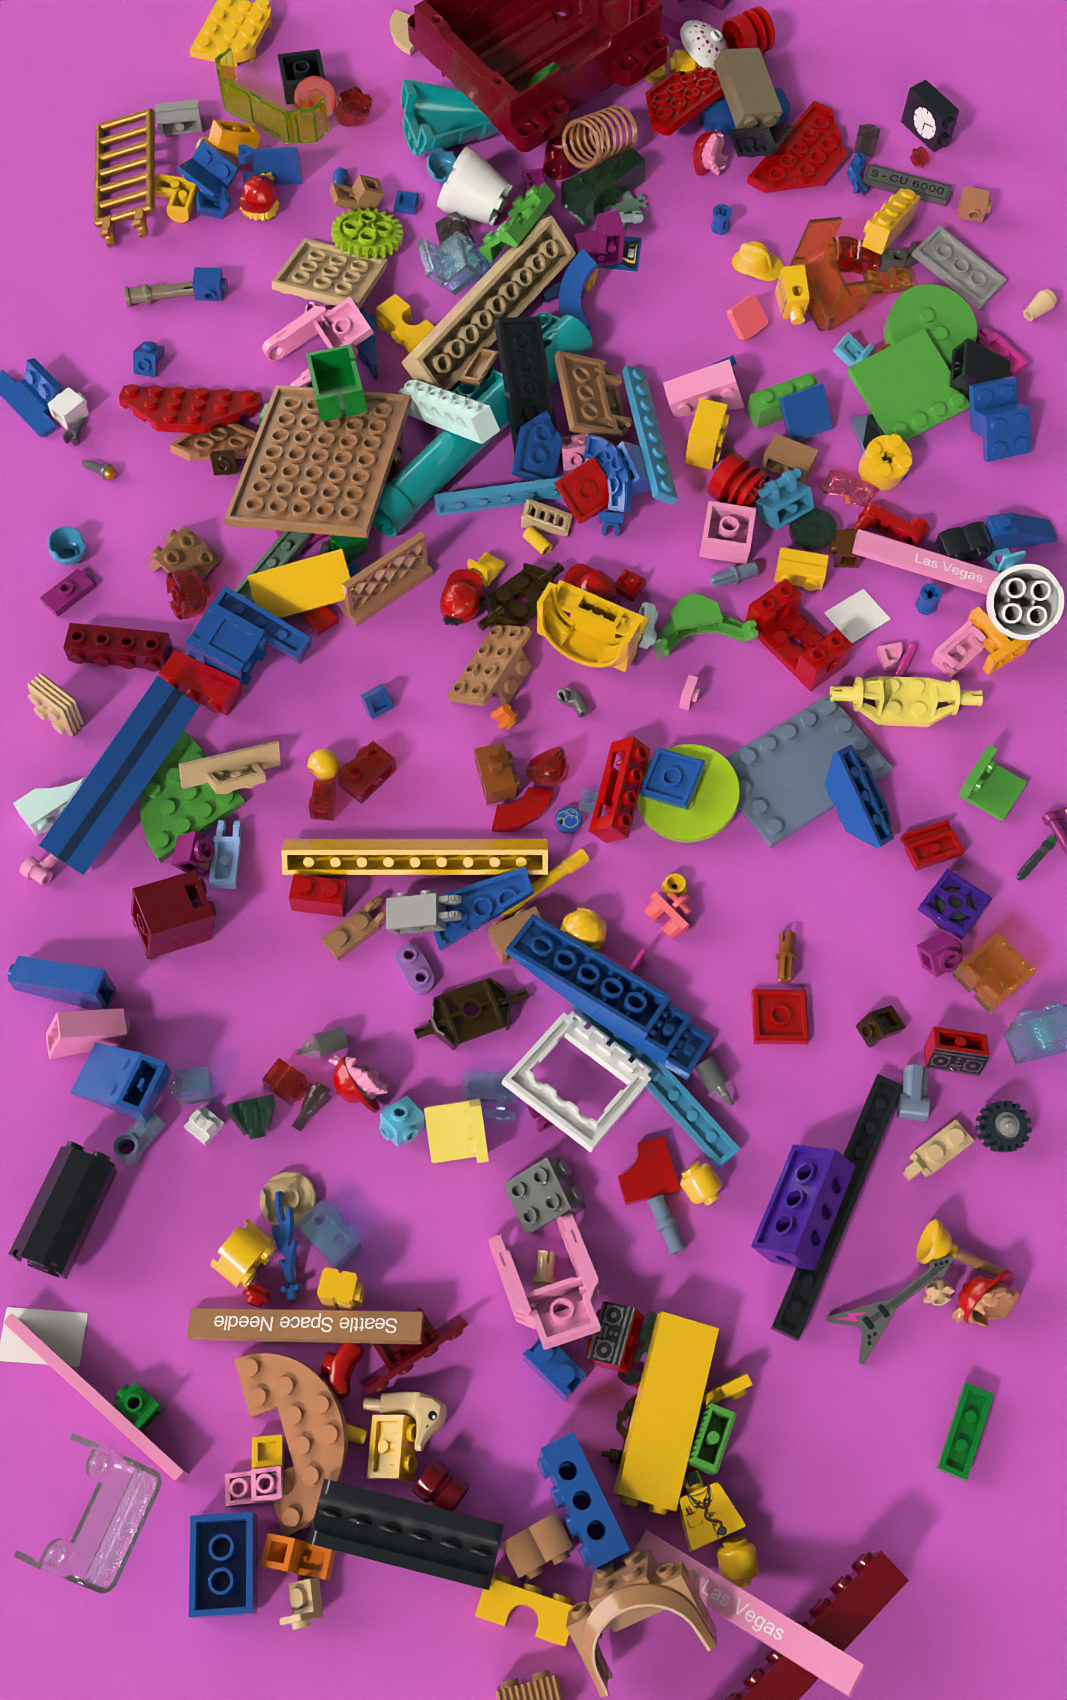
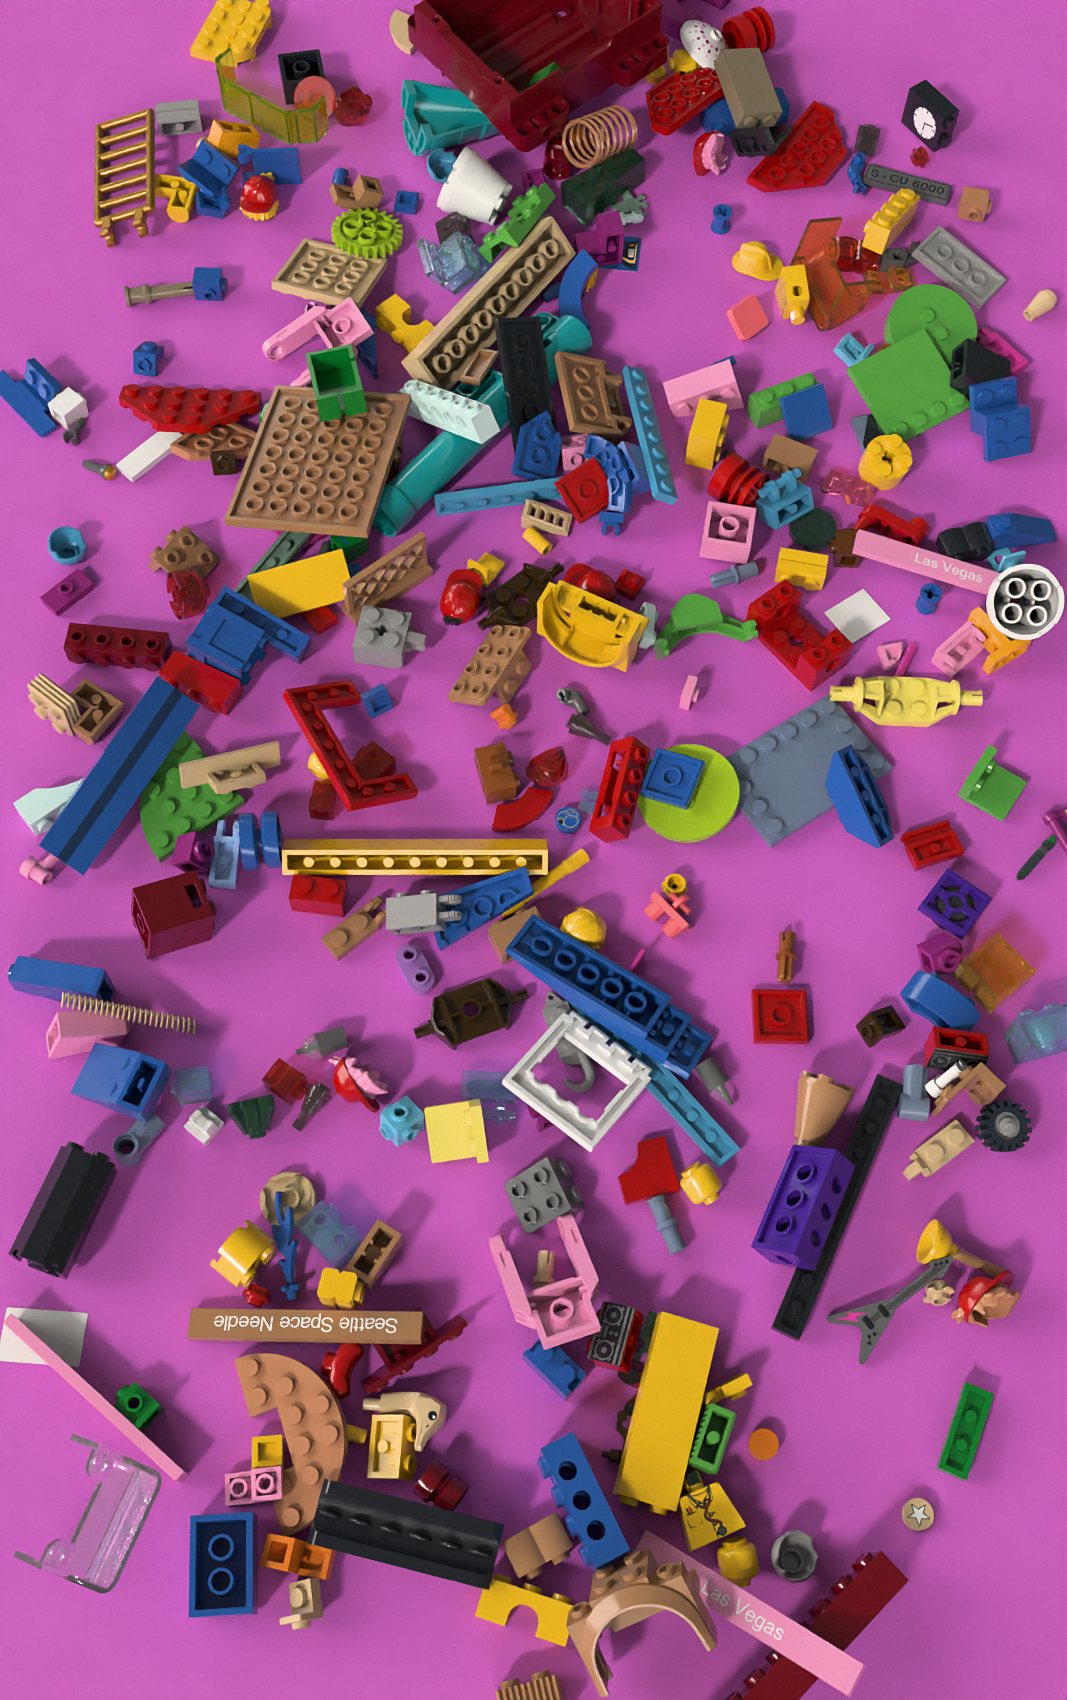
(100, 711): none -> medium nougat brick
(114, 1006): none -> tan piece
(147, 455): none -> white tile
(260, 840): none -> blue wheel
(307, 706): none -> red plate
(375, 1254): none -> medium nougat brick
(385, 637): none -> light grey hinge
(568, 1052): none -> light grey plate
(582, 726): none -> clear smoke cone
(763, 1444): none -> orange tile
(794, 1556): none -> light grey hair
(818, 1107): none -> medium nougat cone
(917, 1514): none -> tan tile
(939, 1002): none -> blue brick
(940, 1082): none -> white piece
(979, 1083): none -> medium nougat bracket

